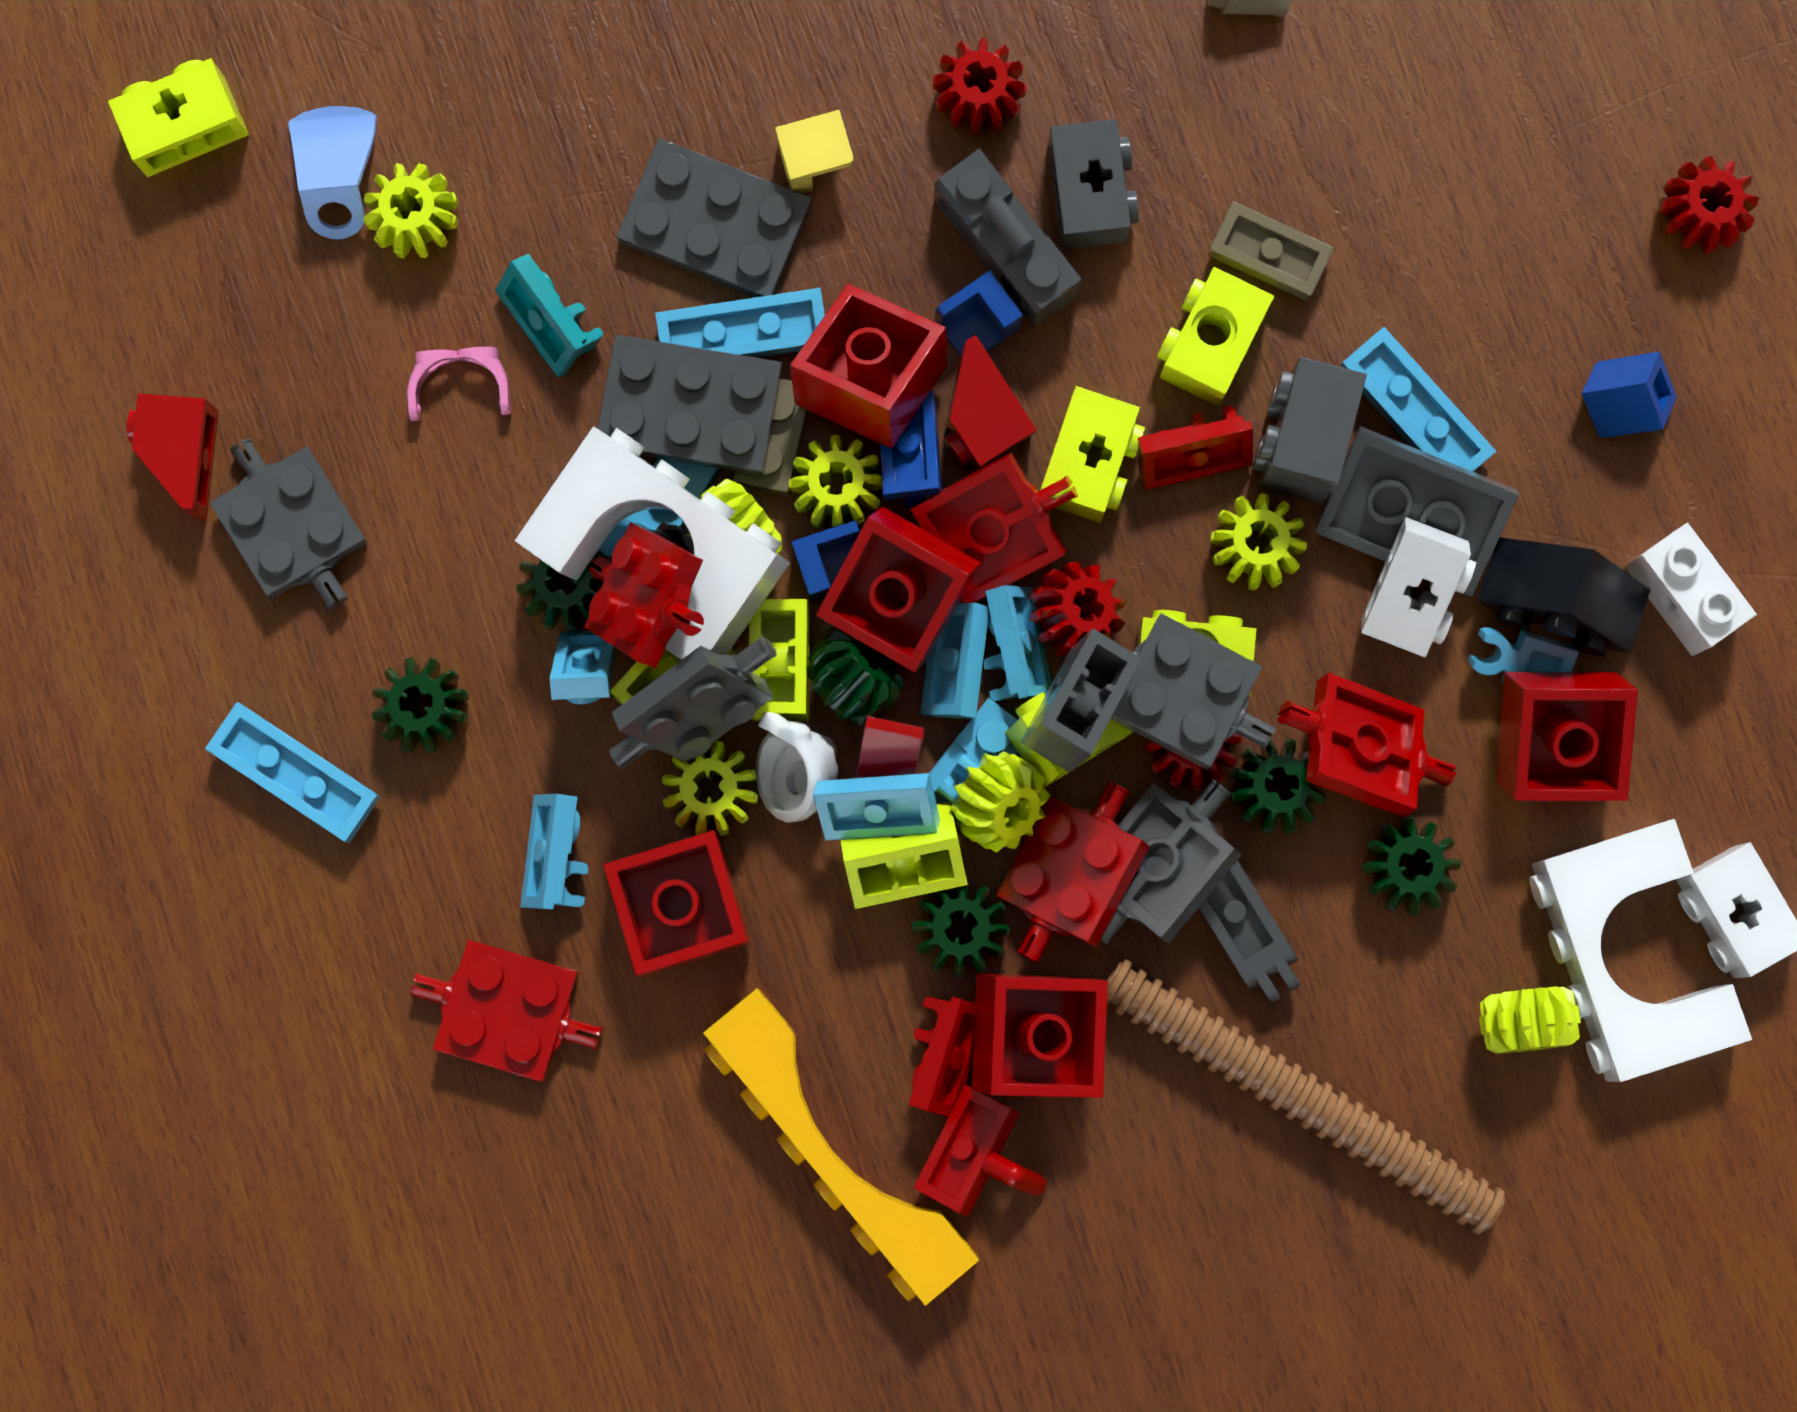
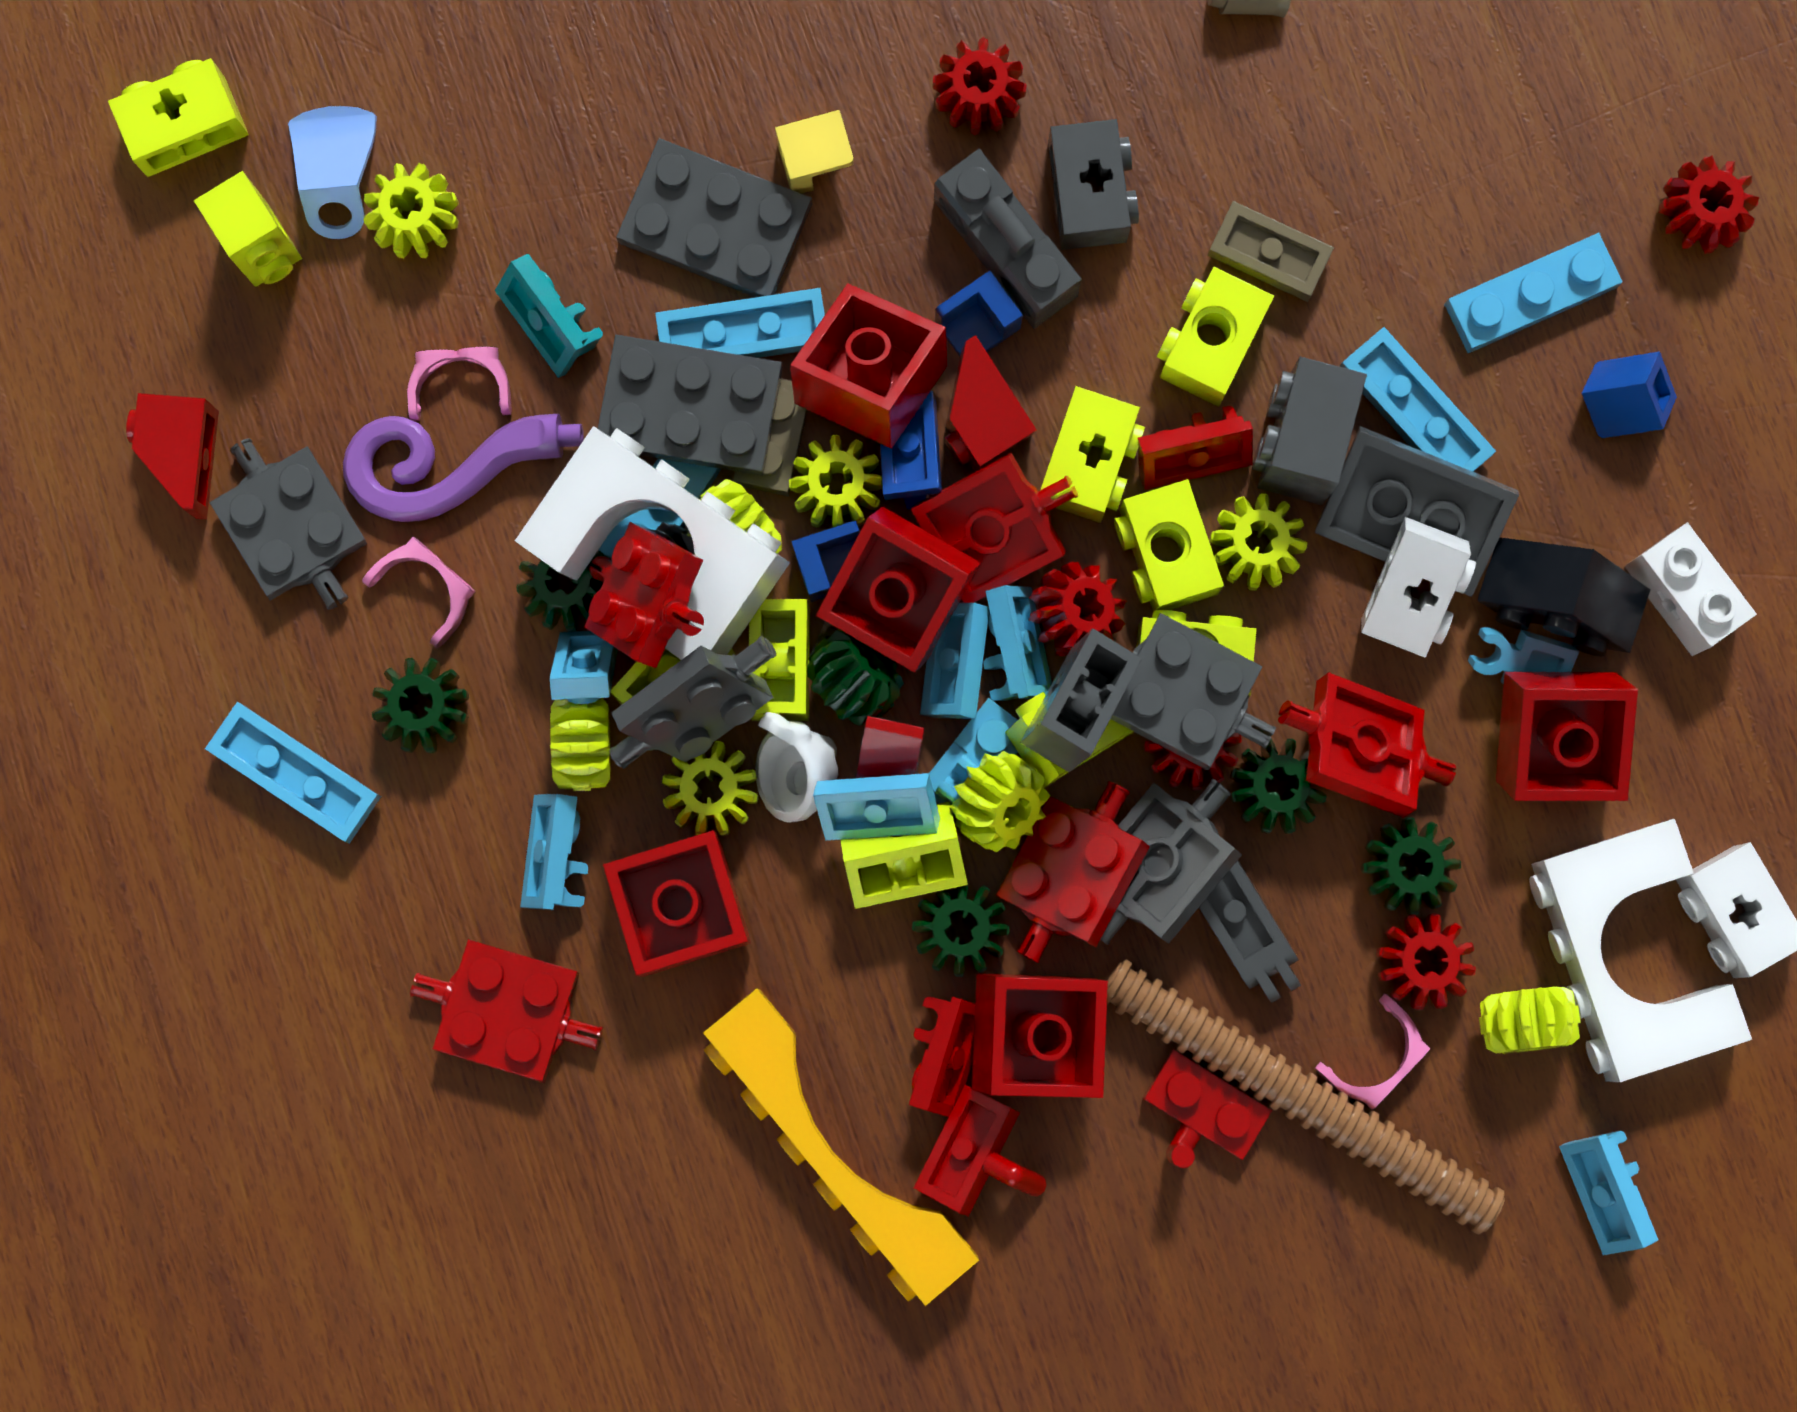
(248, 230): none -> neon yellow brick
(458, 589): none -> bright pink cap
(517, 441): none -> medium lavender plant
(580, 744): none -> neon yellow gear
(1171, 514): none -> neon yellow brick
(1205, 1109): none -> red plate
(1414, 1051): none -> bright pink cap
(1426, 983): none -> red gear
(1533, 293): none -> medium azure plate
(1608, 1193): none -> medium azure plate

